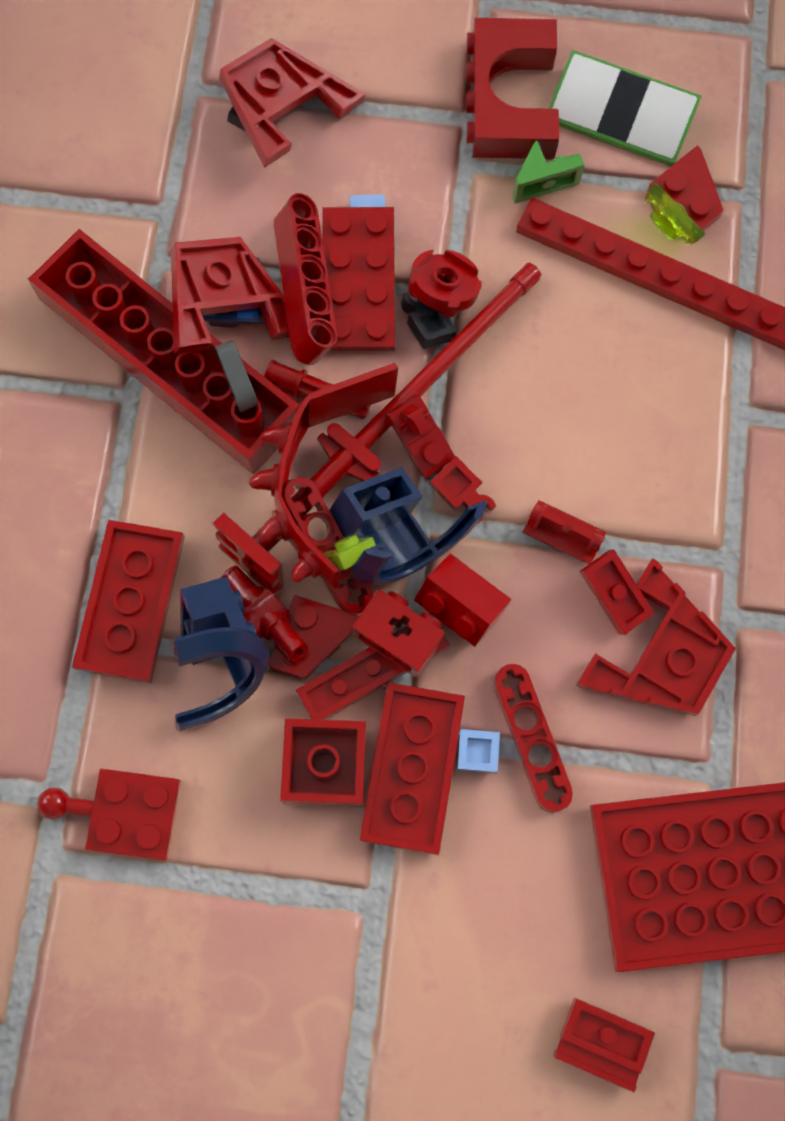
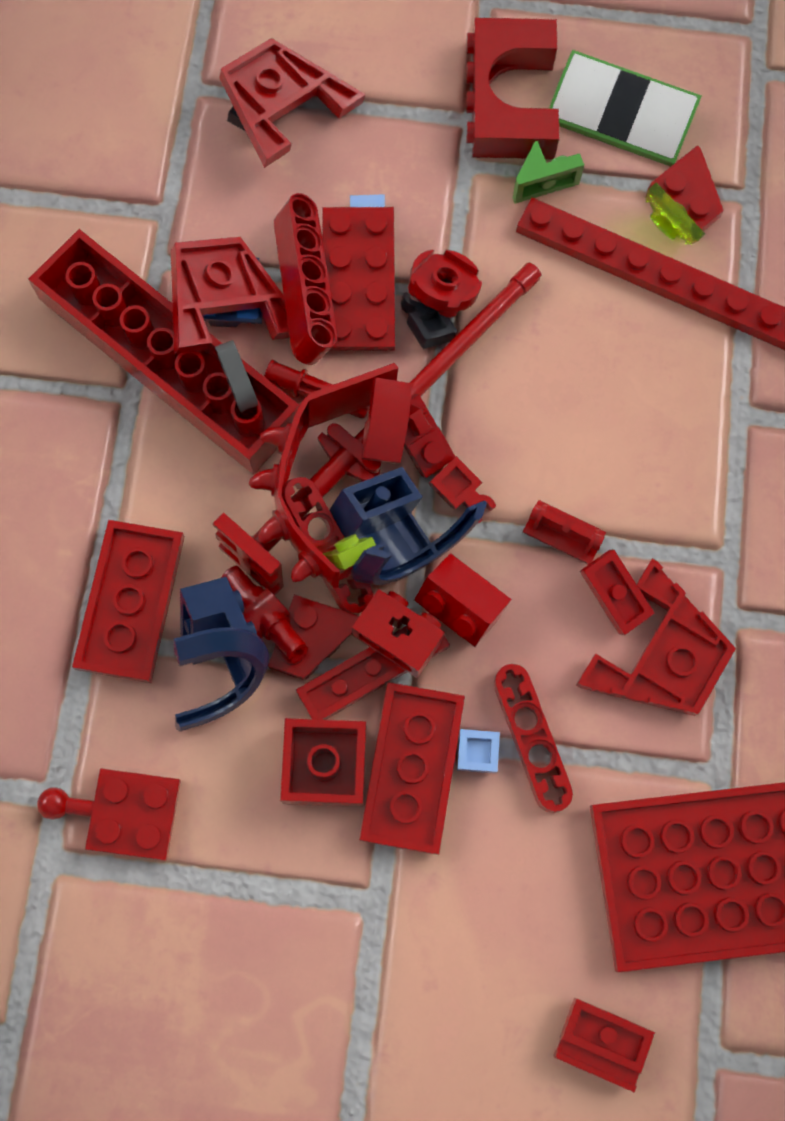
(387, 421): none -> red slope

